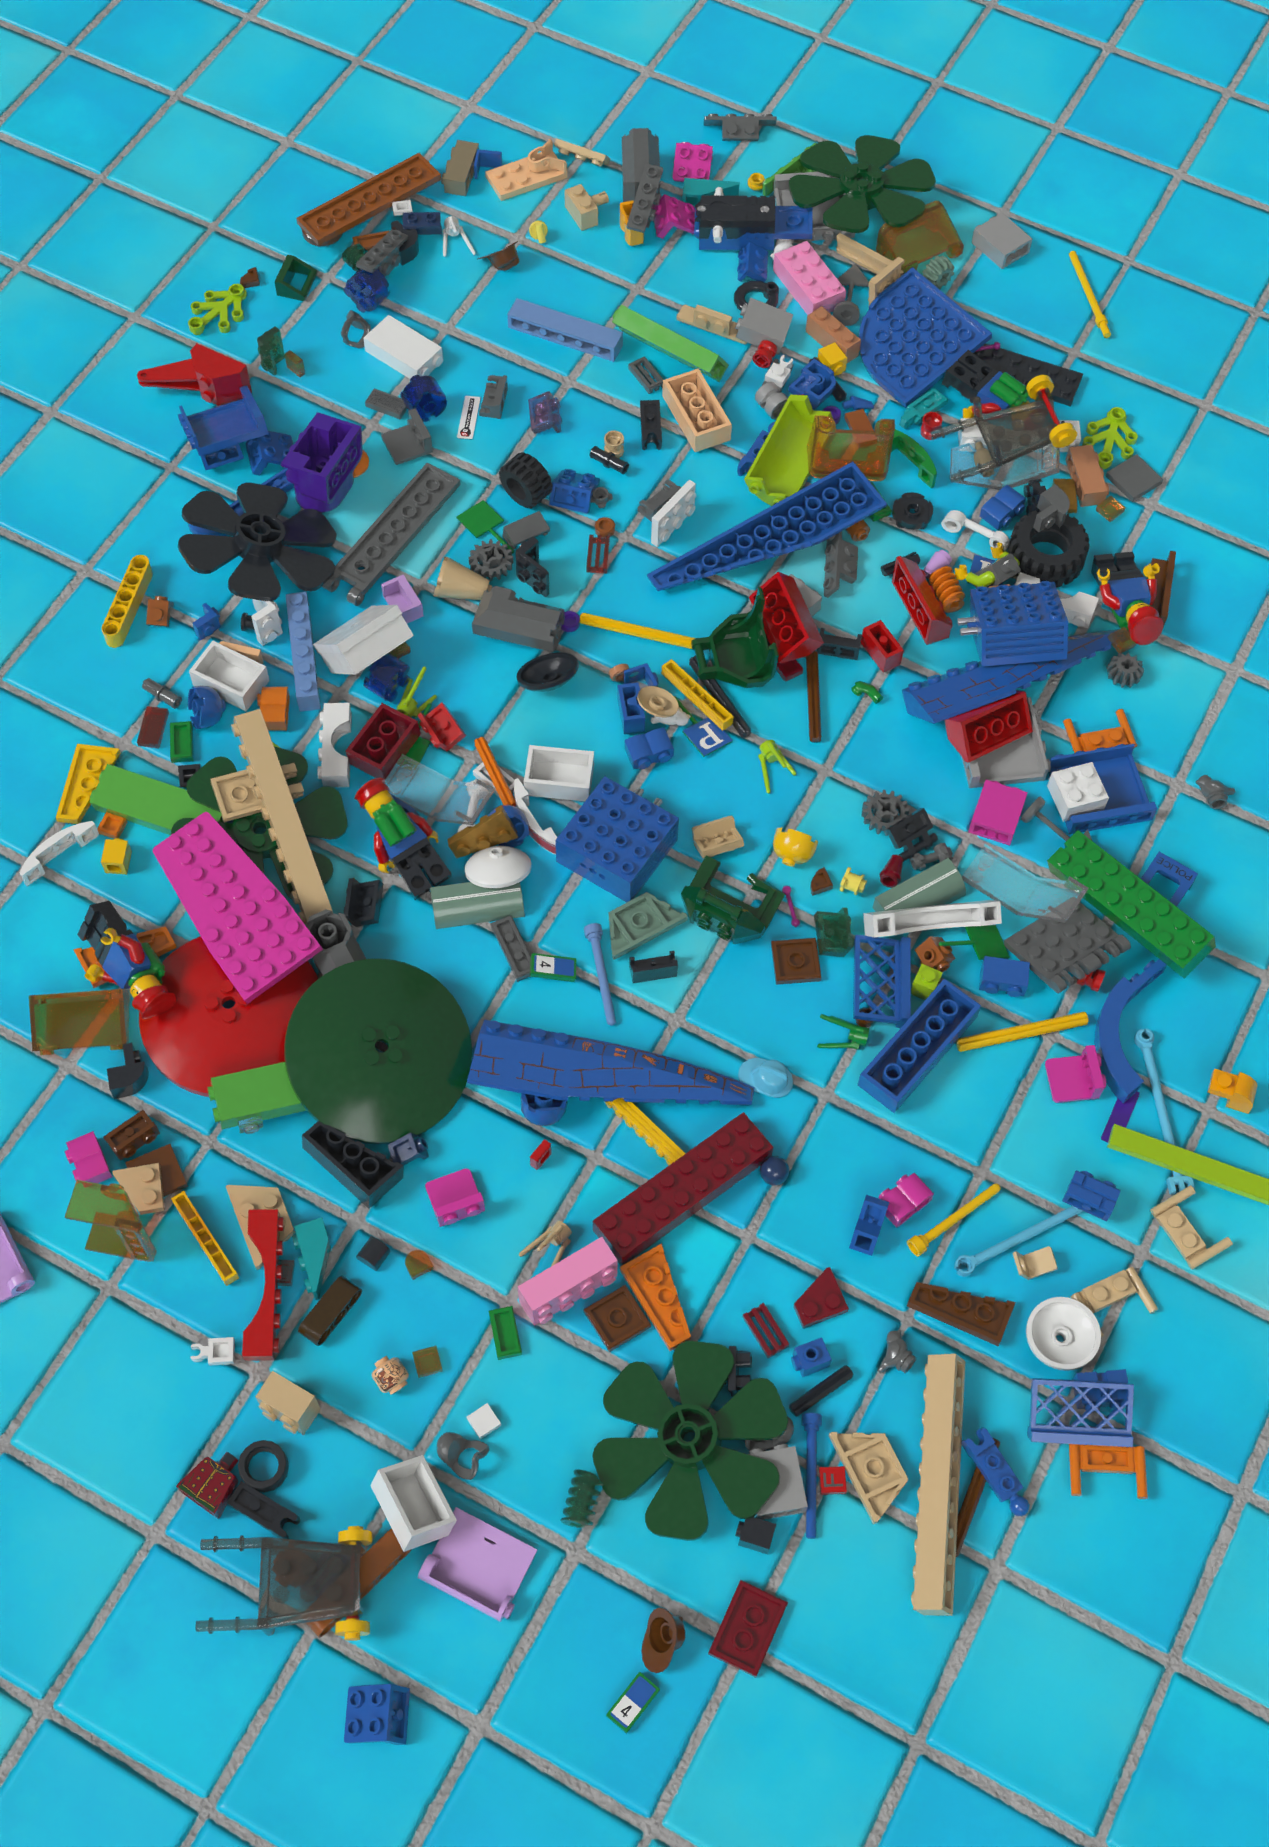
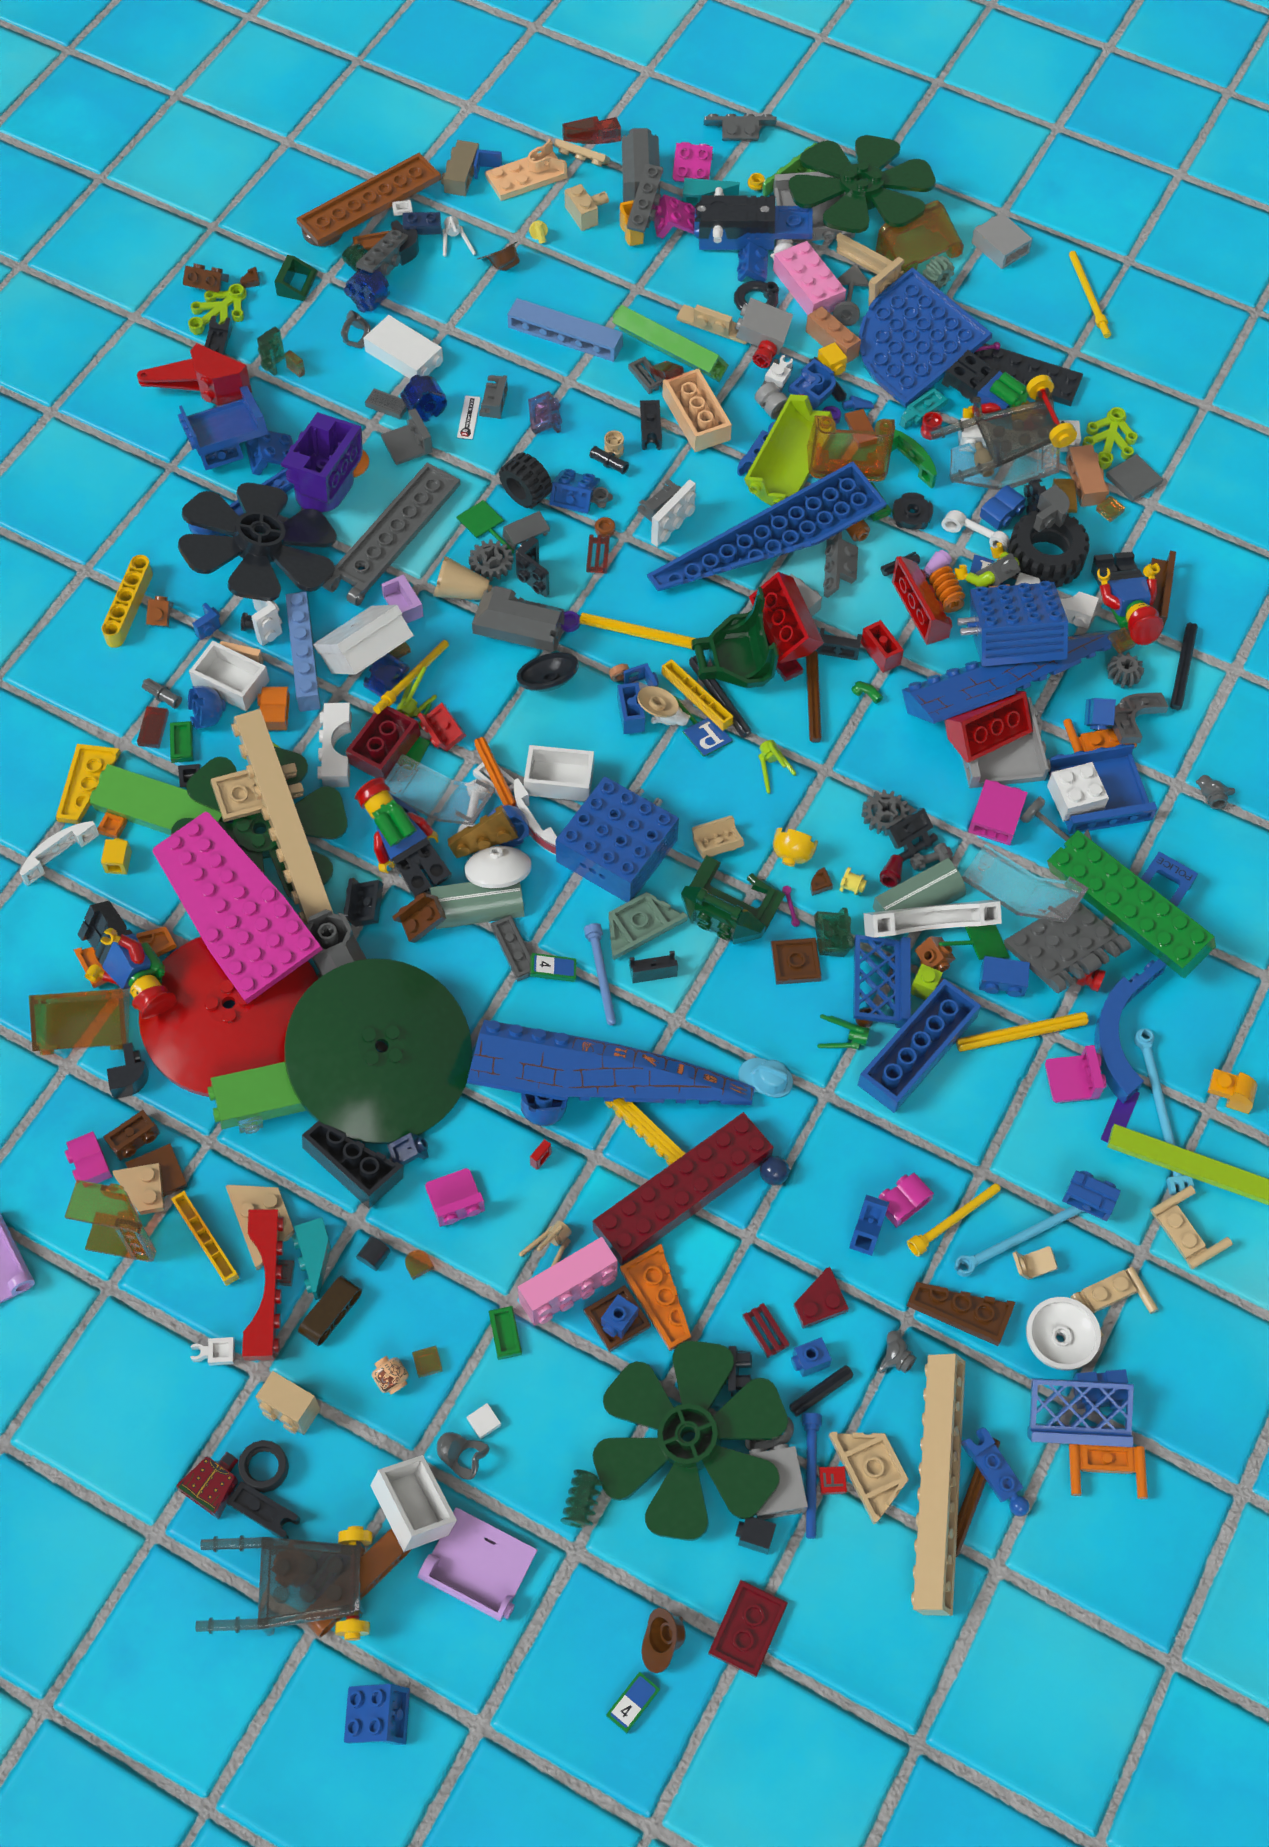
(204, 279): none -> reddish brown bracket
(218, 335): none -> black plate
(389, 697): none -> yellow bar
(420, 916): none -> reddish brown bracket
(592, 131): none -> clear red slope
(619, 1317): none -> blue brick
(649, 748): blue brick -> none
(667, 370): none -> clear red tile
(1099, 713): none -> blue brick
(1131, 707): none -> flat silver plate
(1184, 666): none -> black axle

